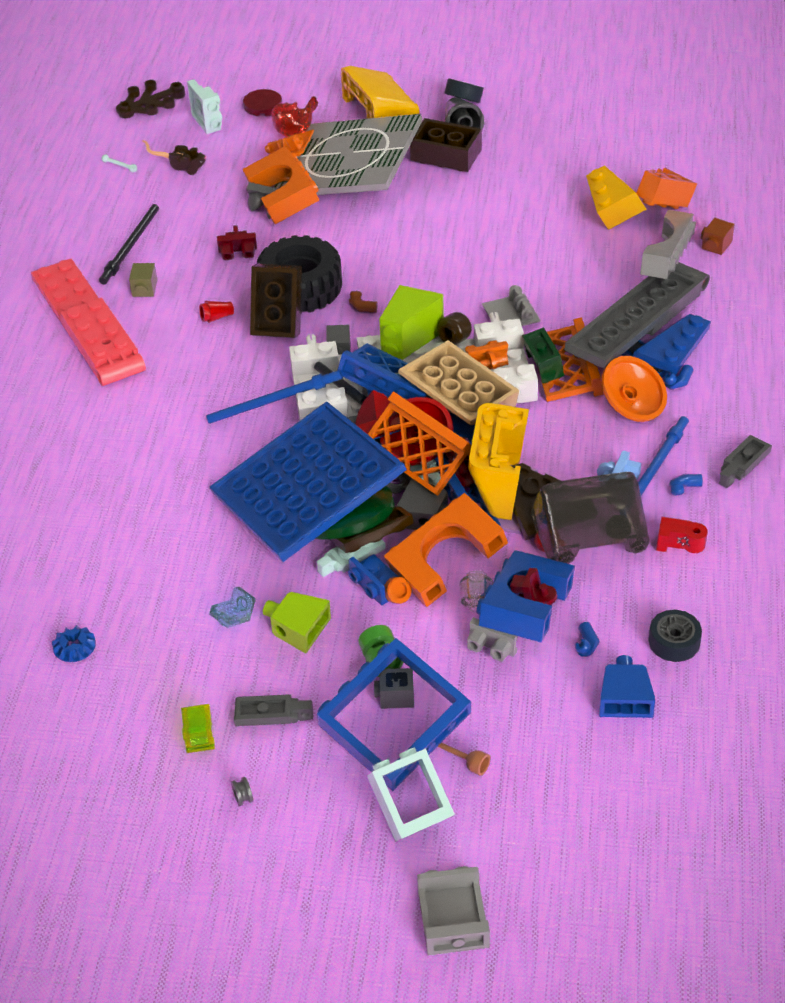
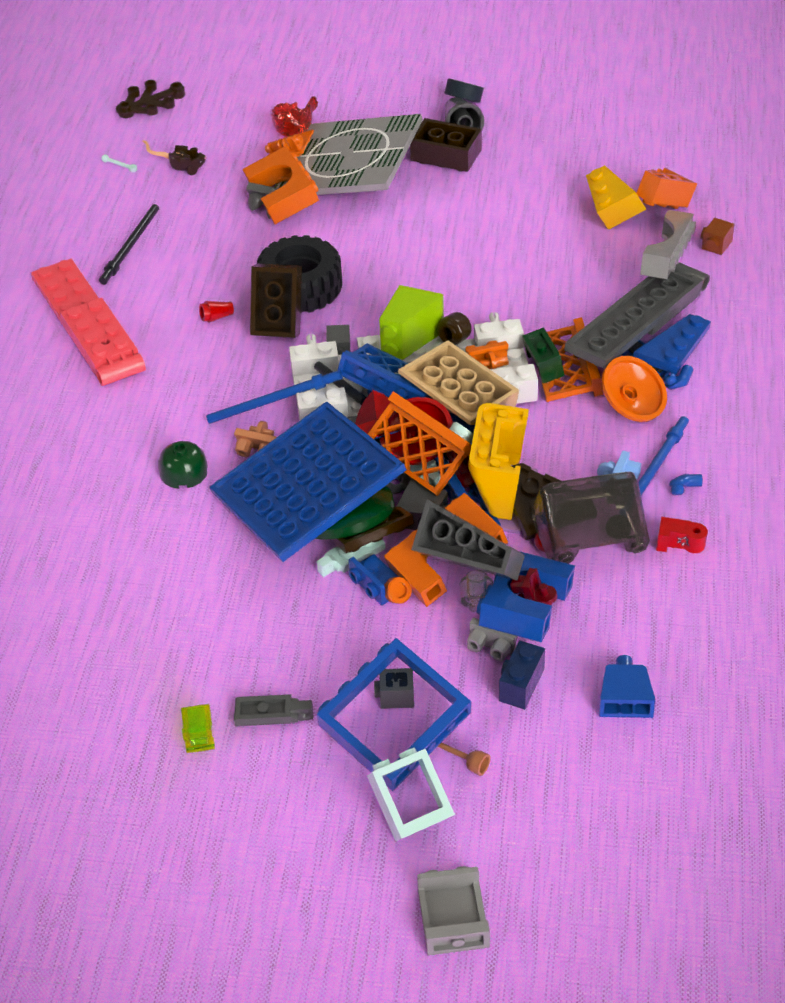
(74, 652): blue gear -> none
(143, 279): olive brick -> none
(182, 464): none -> dark green cylinder
(205, 107): light aqua plate -> none
(234, 611): clear light blue bracket -> none
(235, 242): dark red hips -> none
(242, 791): dark grey bush -> none
(255, 438): none -> nougat hips
(261, 101): dark red tile -> none
(298, 619): lime torso -> none
(361, 305): dark orange arm -> none
(373, 639): bright green wheel -> none
(376, 92): yellow windscreen -> none
(456, 541): none -> dark grey wedge
(462, 431): none -> light aqua tile
(513, 307): light grey hinge -> none
(521, 674): none -> dark blue brick
(589, 642): blue arm -> none
(675, 635): black wheel -> none
(743, 460): dark grey hinge -> none

